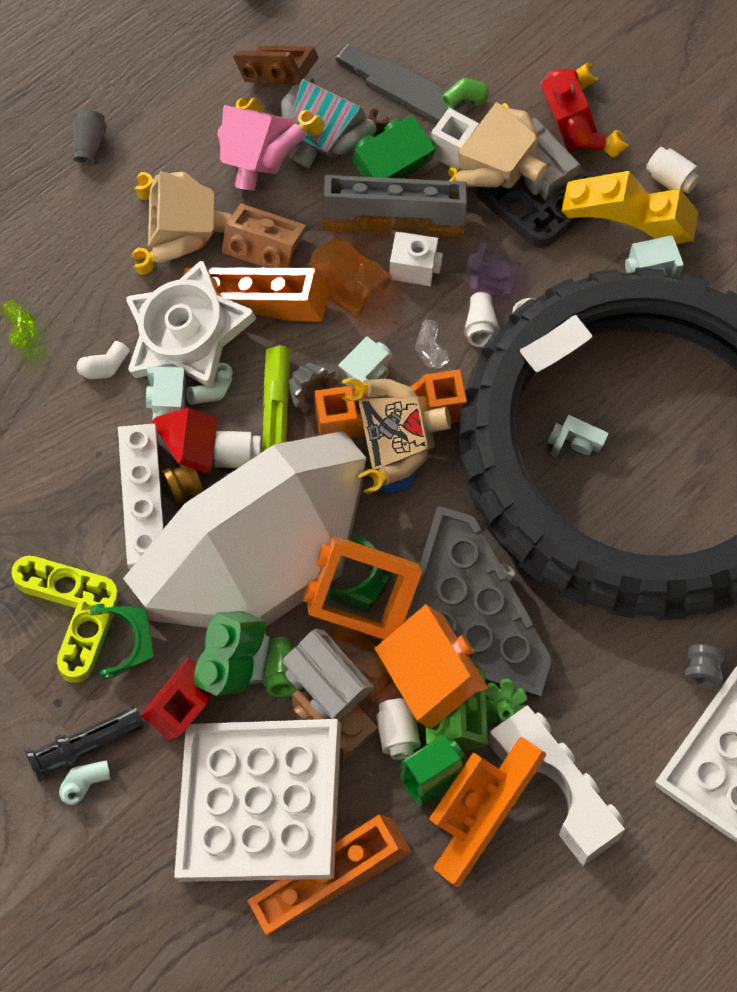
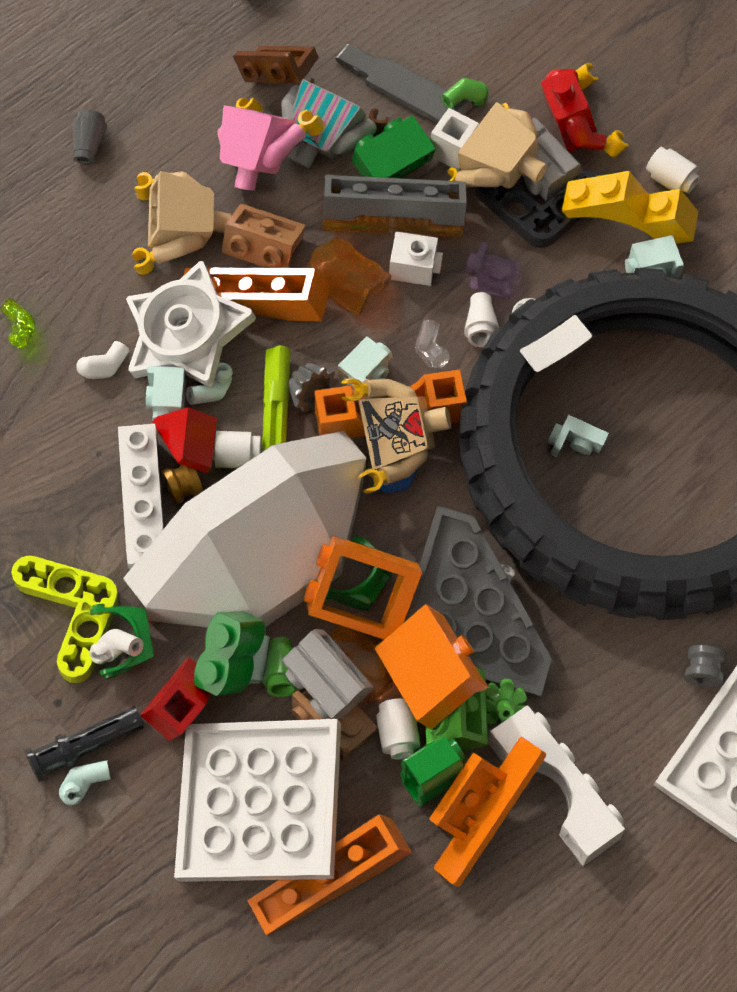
(113, 644): none -> white arm

